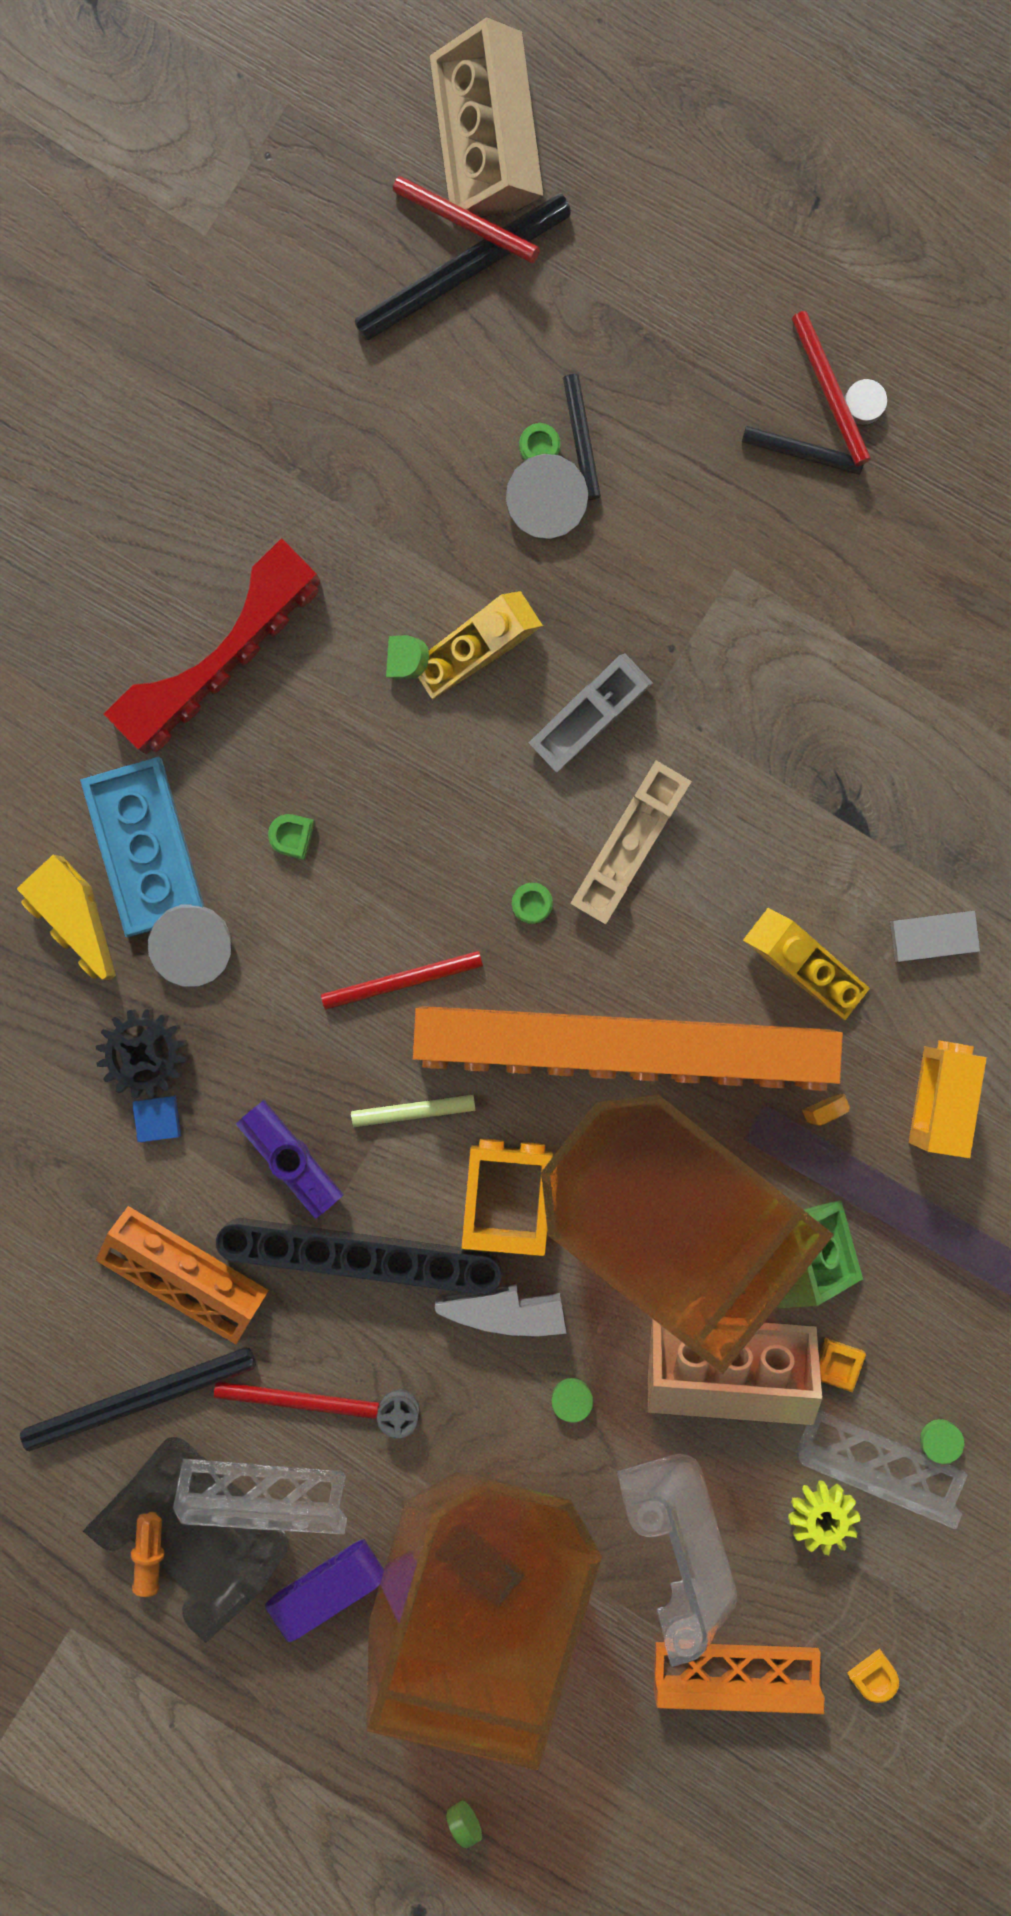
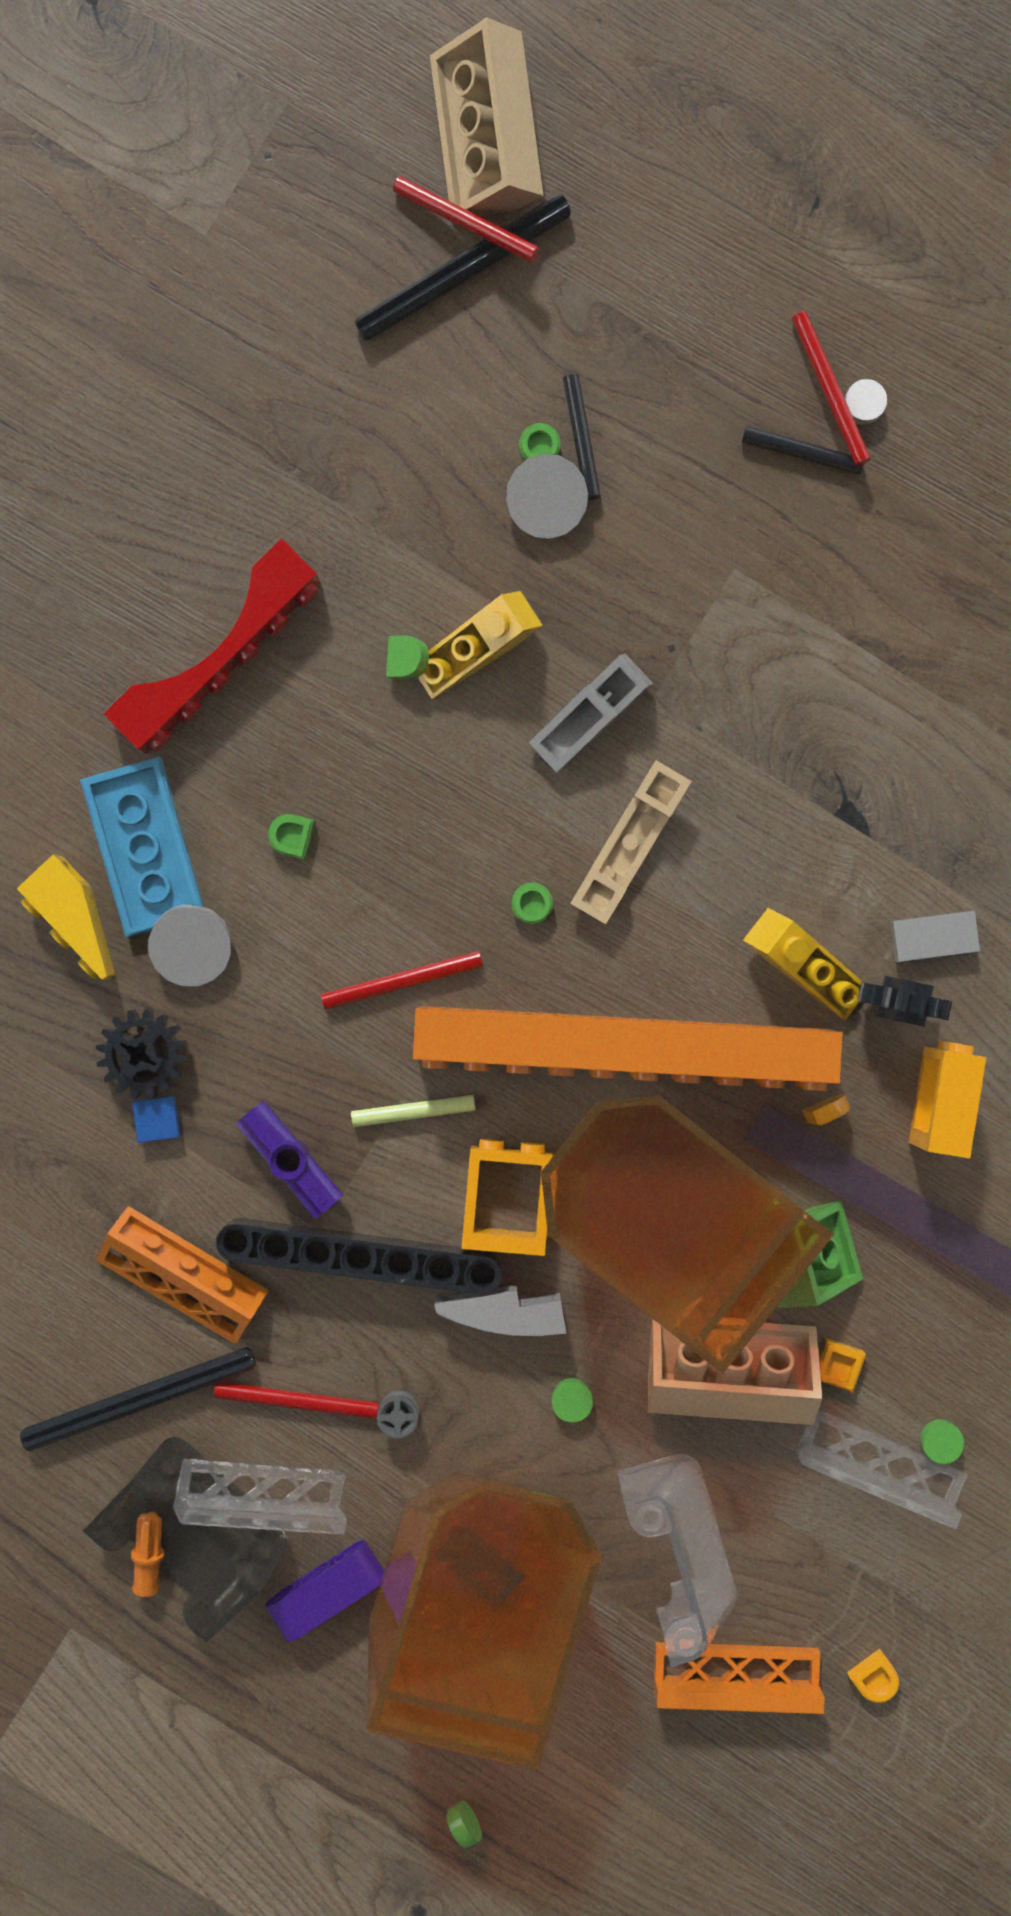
(835, 1528): neon yellow gear -> none
(905, 1001): none -> black gear

